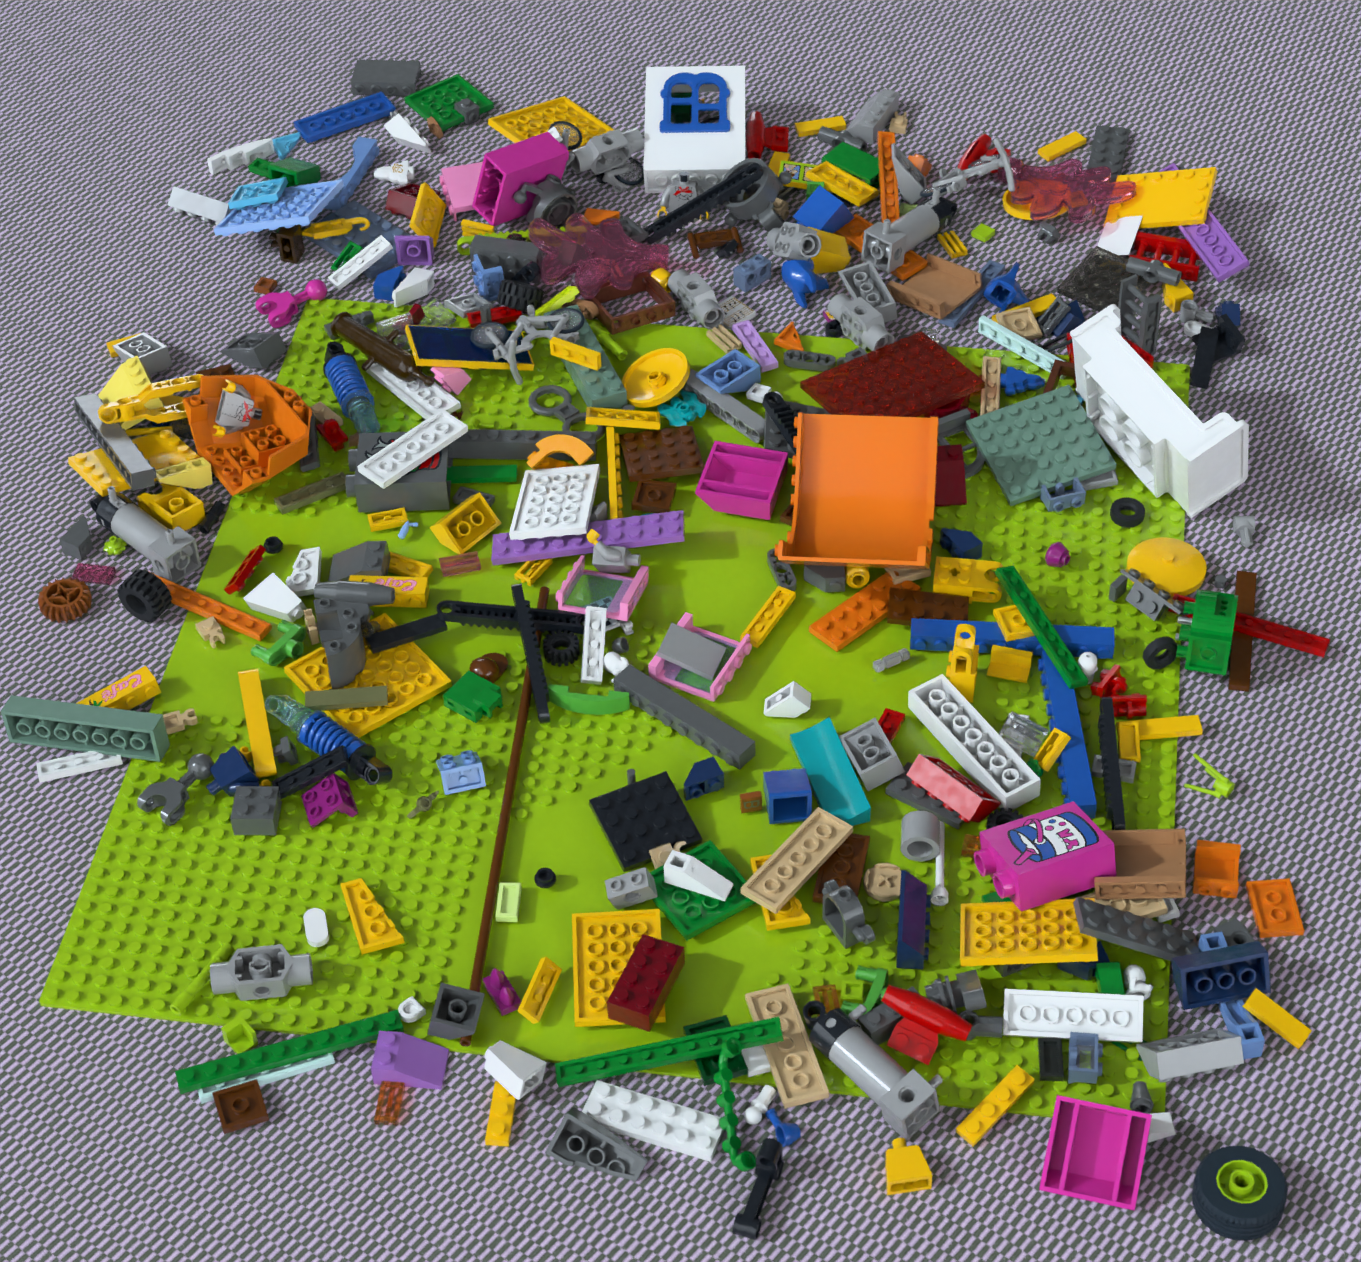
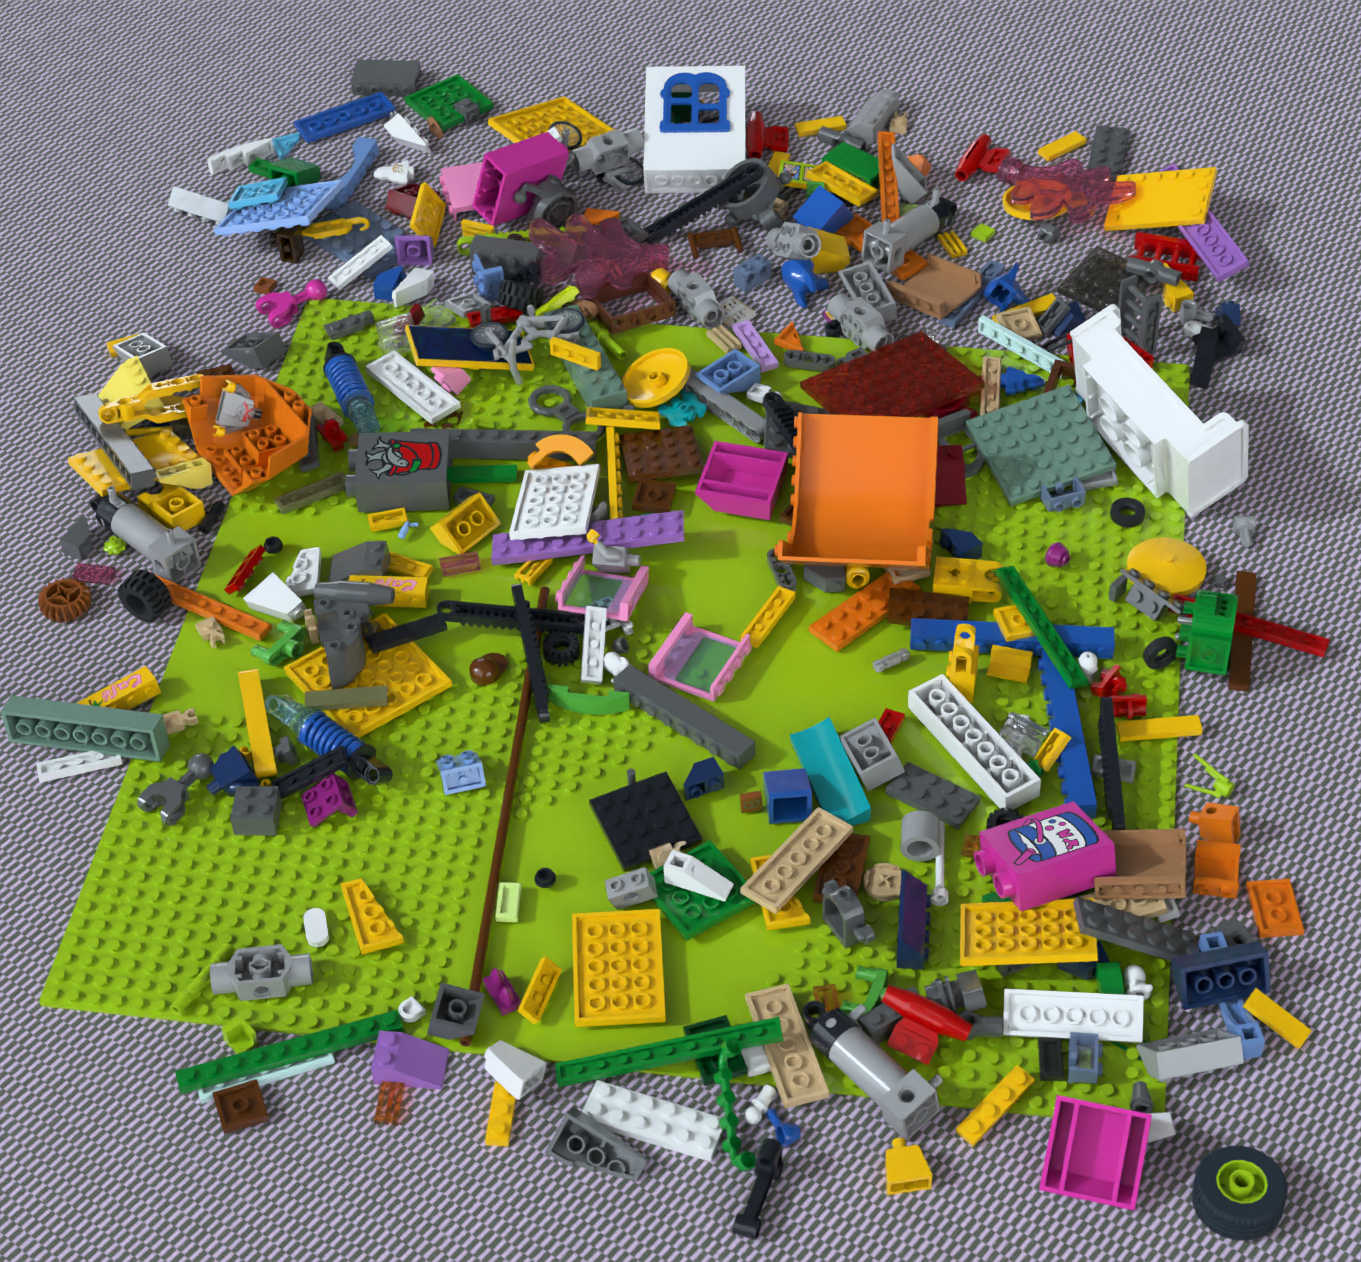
(344, 255): green tile -> none
(379, 349): dark brown piece -> none
(412, 448): white plate -> none
(423, 804): olive piece -> none
(473, 697): green piece -> none
(646, 982): dark red brick -> none
(680, 193): light grey torso -> none
(691, 651): light grey tile -> none
(727, 249): black plate -> none
(788, 702): white slope -> none
(852, 991): lime tile -> none
(952, 788): slope -> none
(956, 178): light grey piece -> none
(1119, 236): white sticker -> none
(1128, 741): yellow tile -> none
(1217, 822): none -> orange torso

